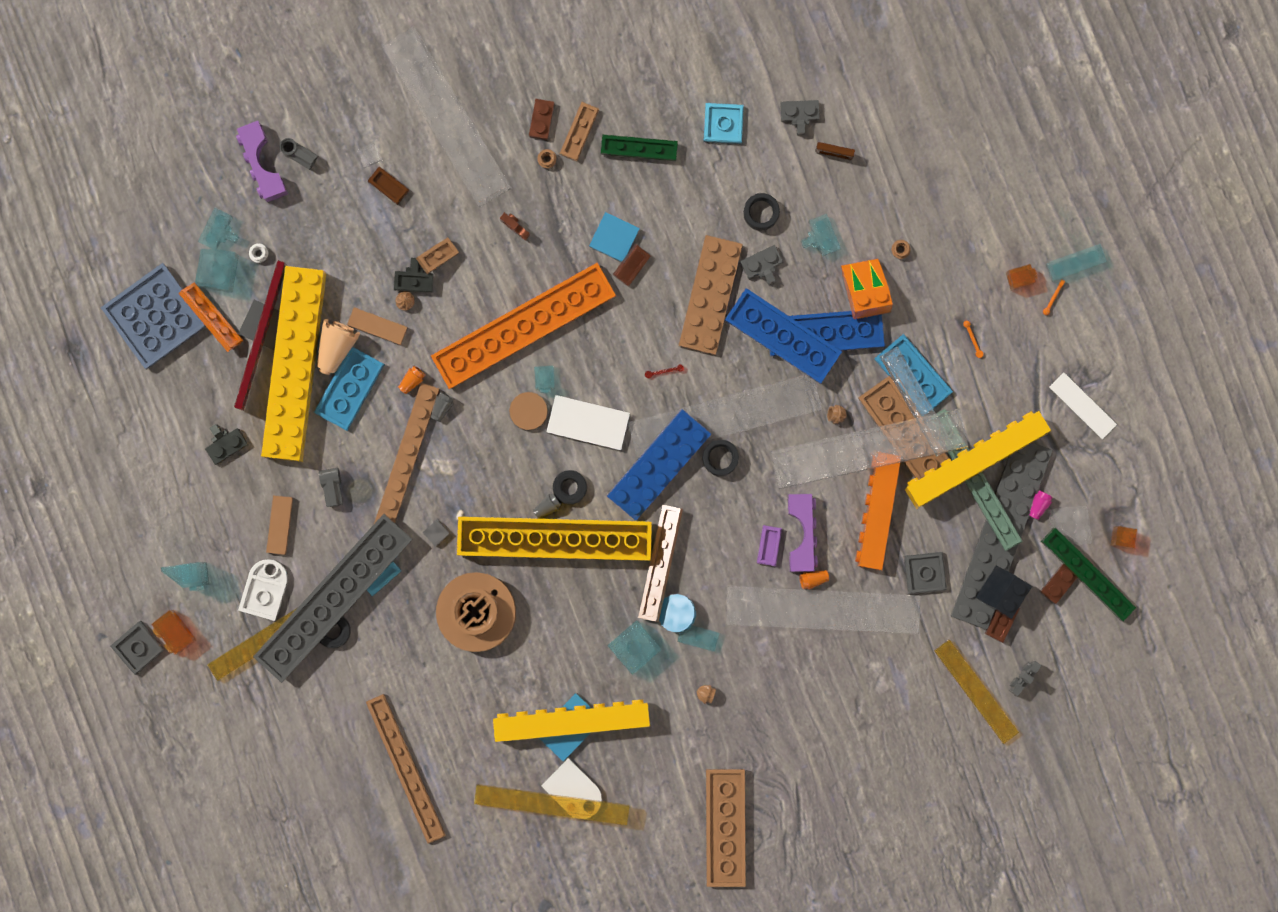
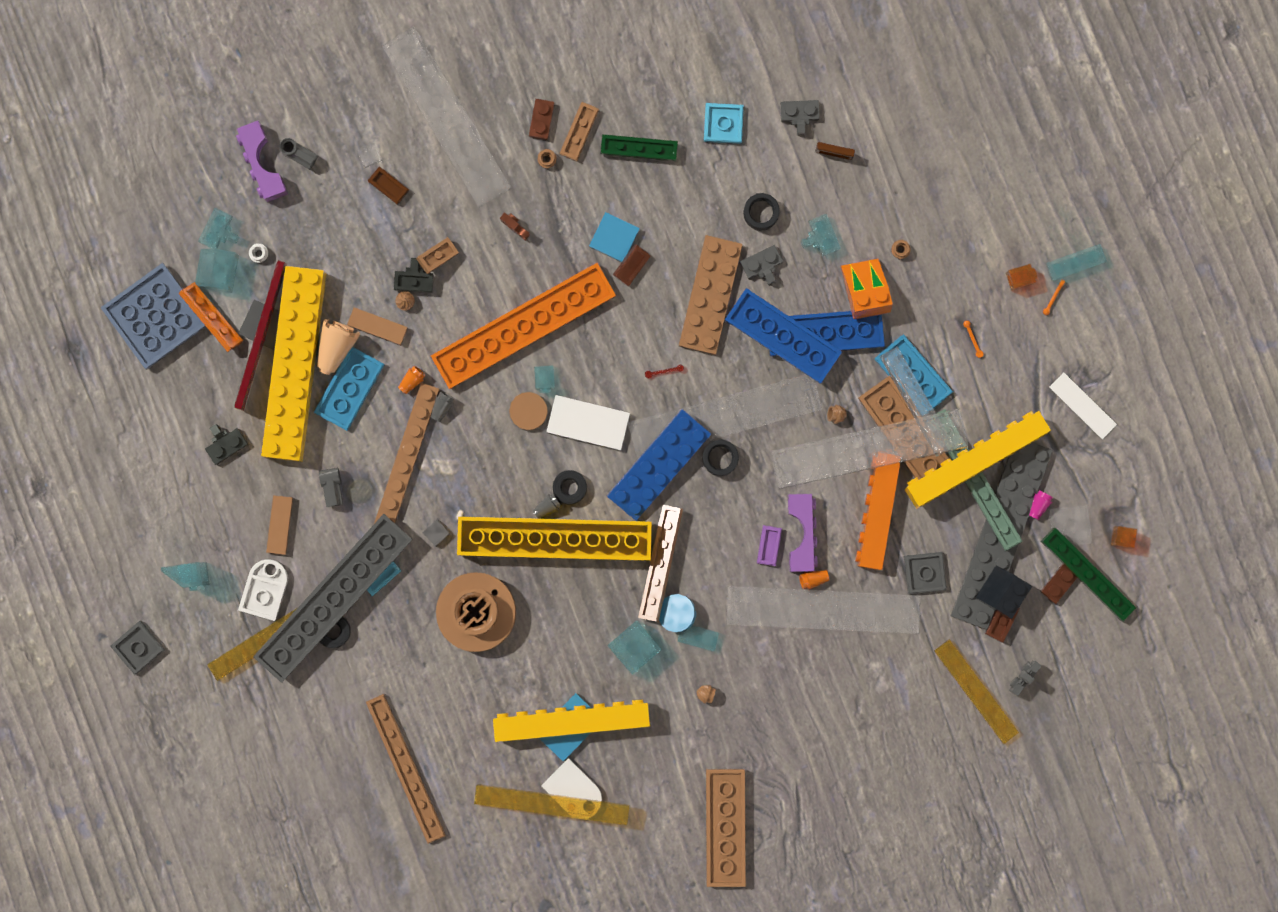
(173, 632): clear orange brick -> none

